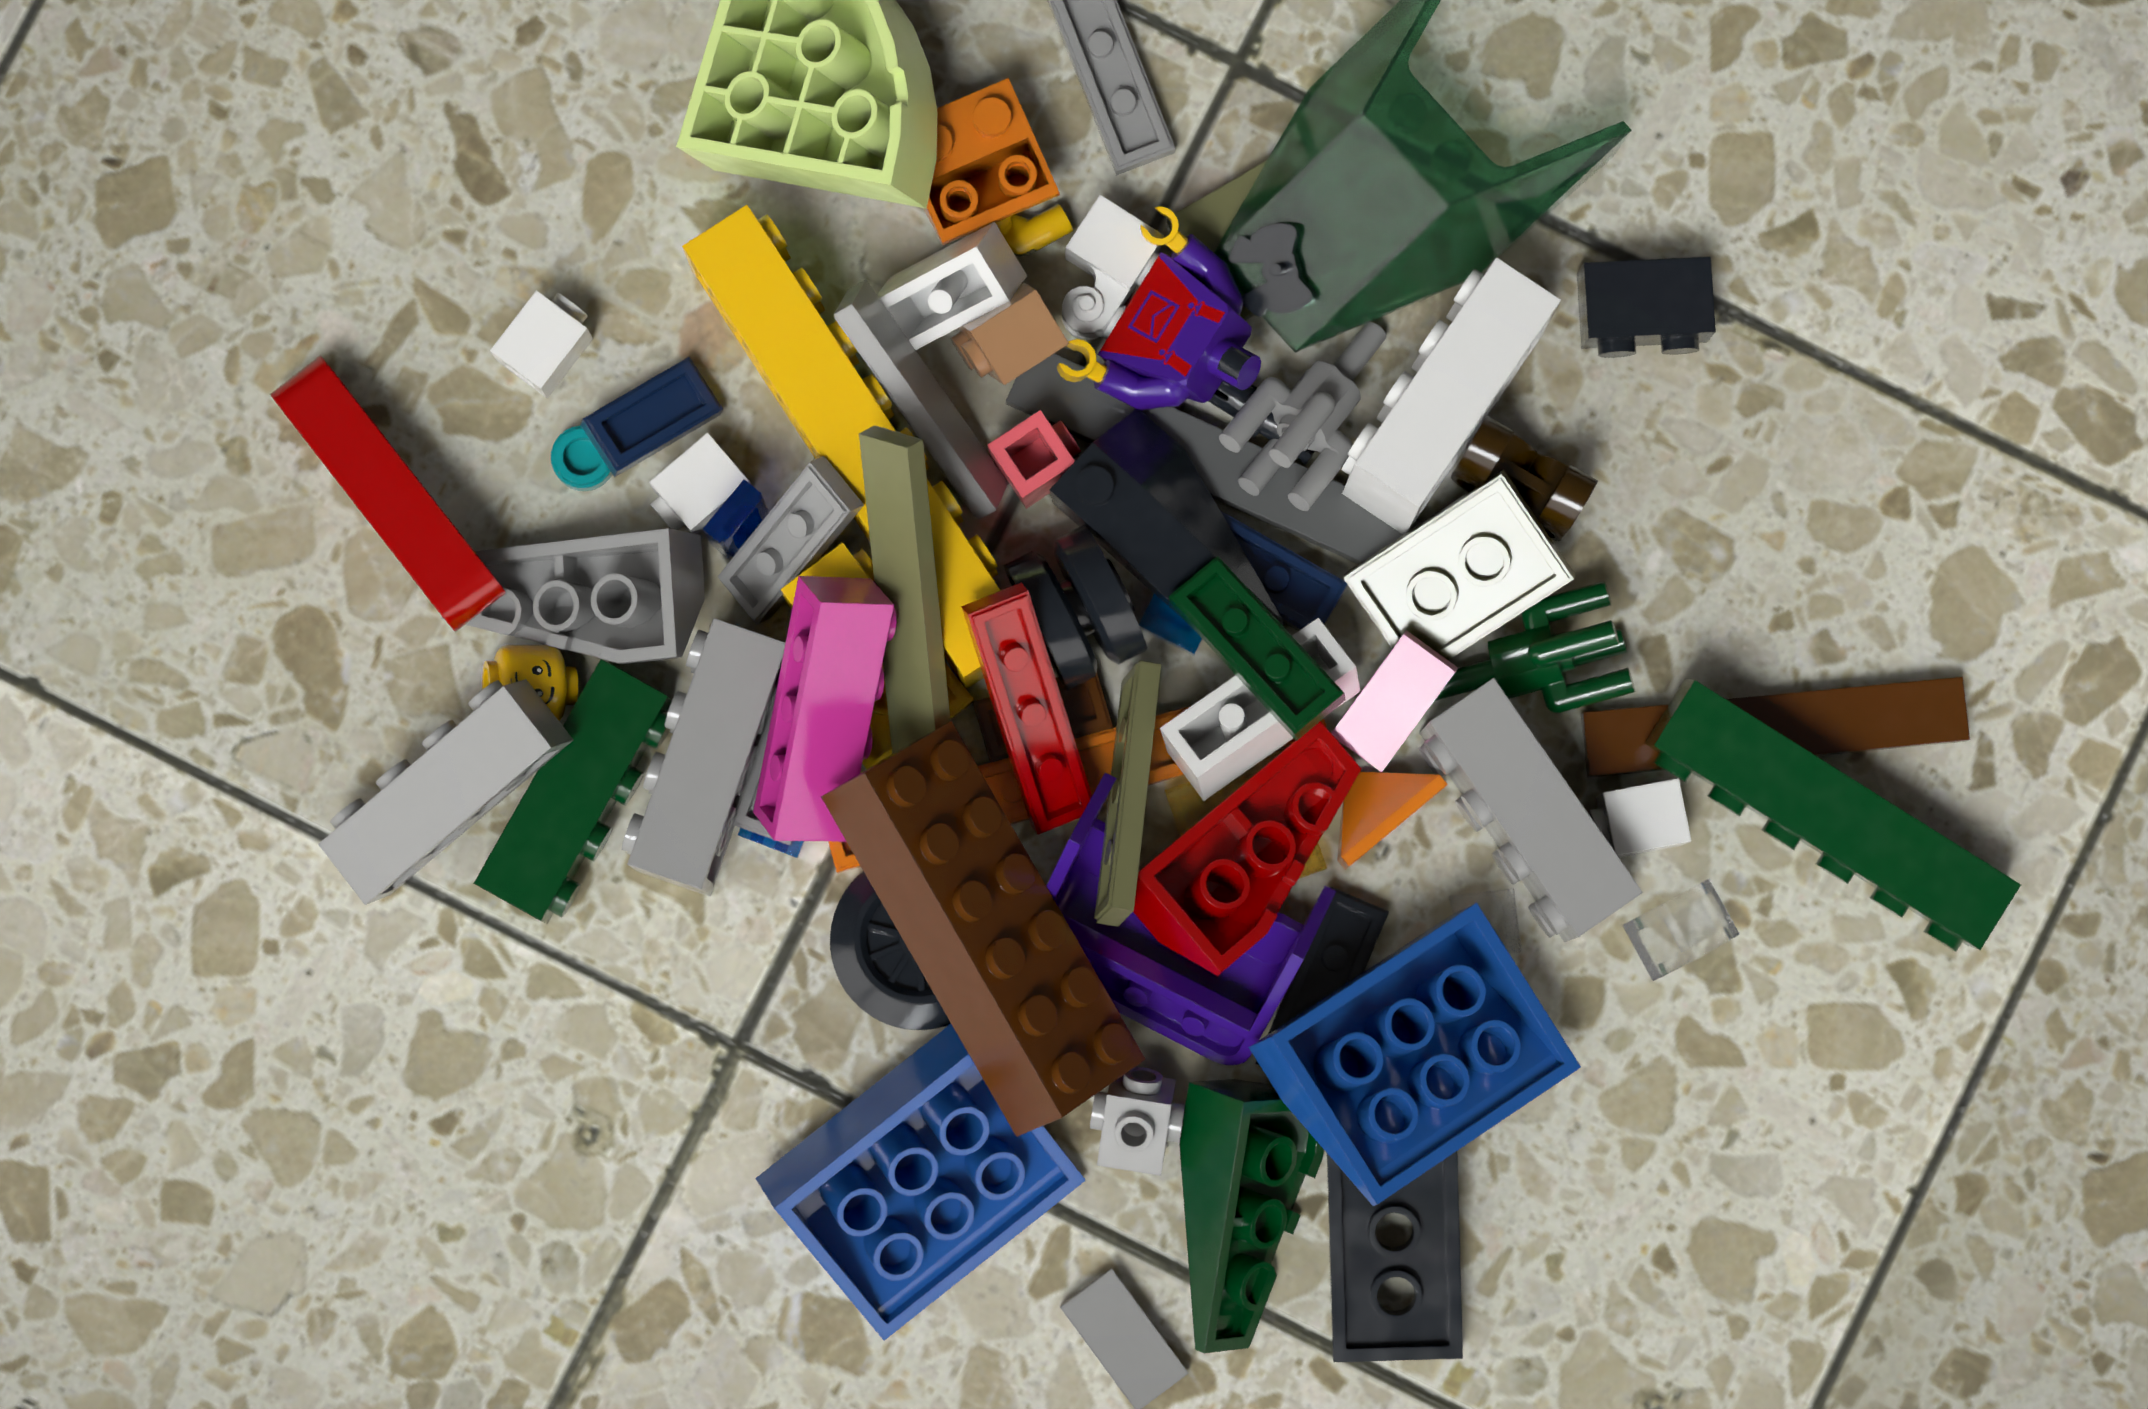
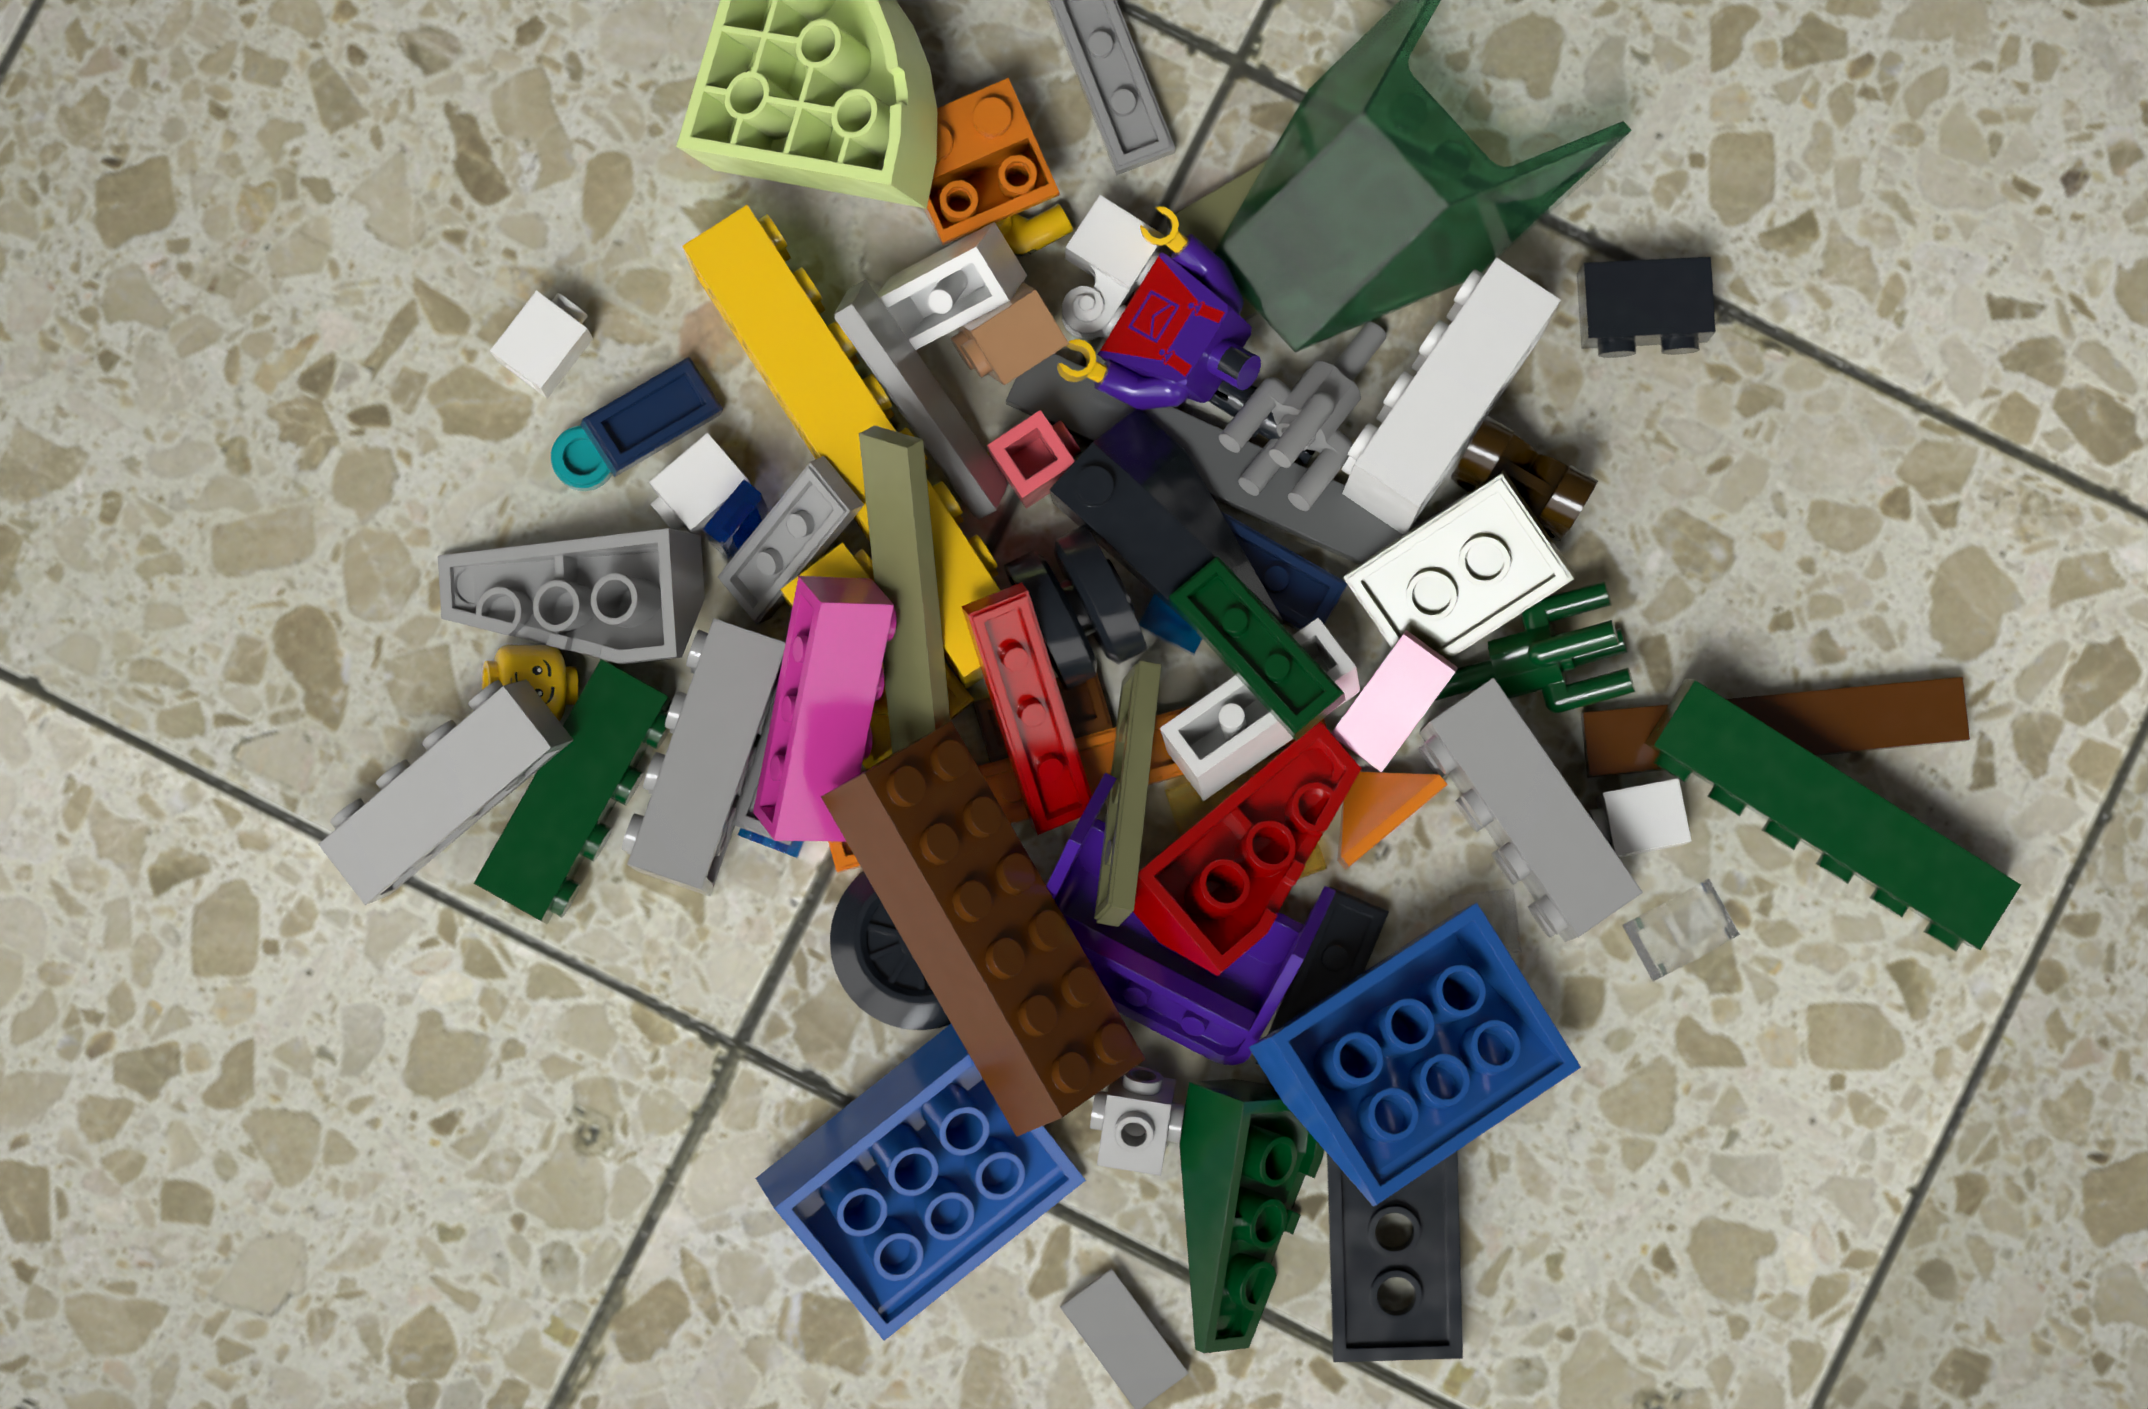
(388, 493): red beam -> none
(1286, 287): black piece -> none

